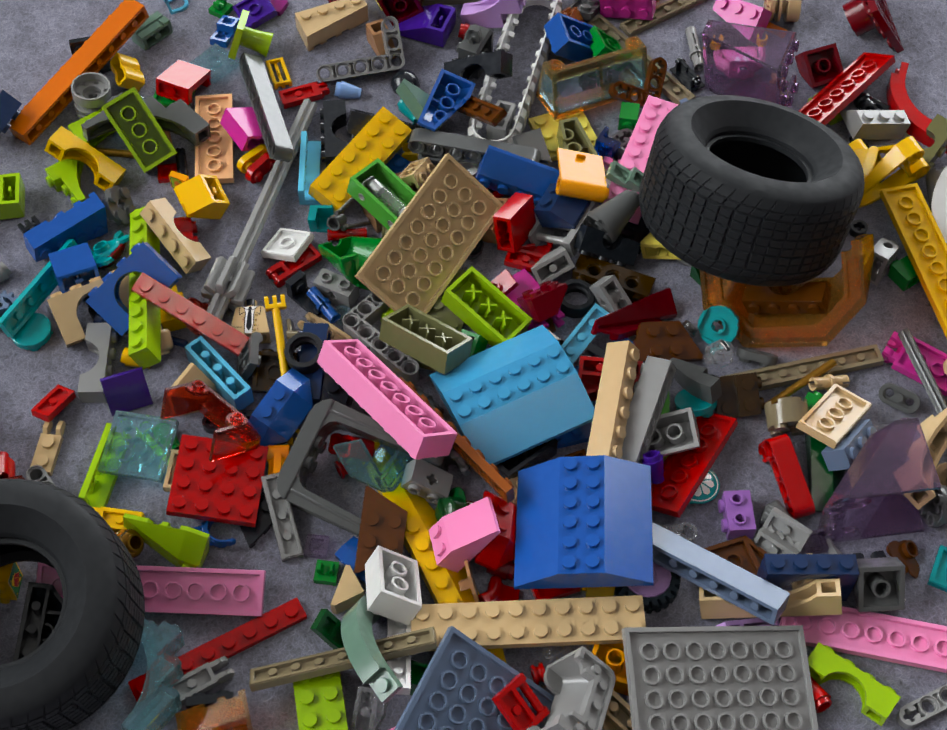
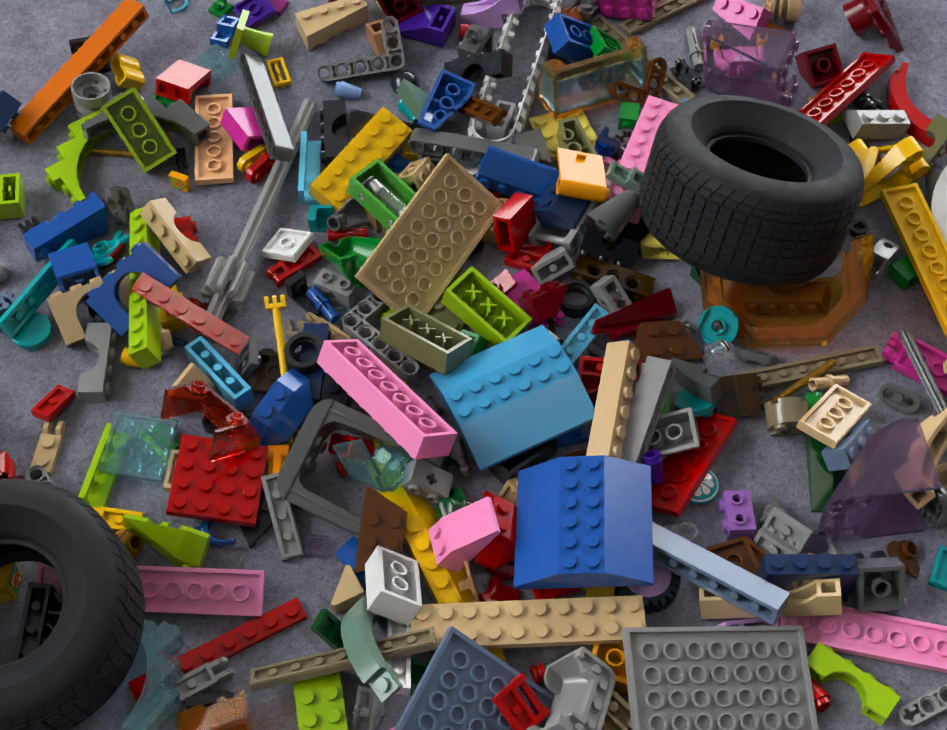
(66, 145): yellow arch -> none
(126, 390): dark purple slope -> none
(152, 31): sand green brick -> none
(164, 171): red tile -> none
(202, 197): yellow slope -> none
(251, 319): tan torso -> none
(295, 96): red hinge -> none
(326, 572): green tile -> none
(475, 458): dark orange plate -> none
(788, 474): red beam -> none

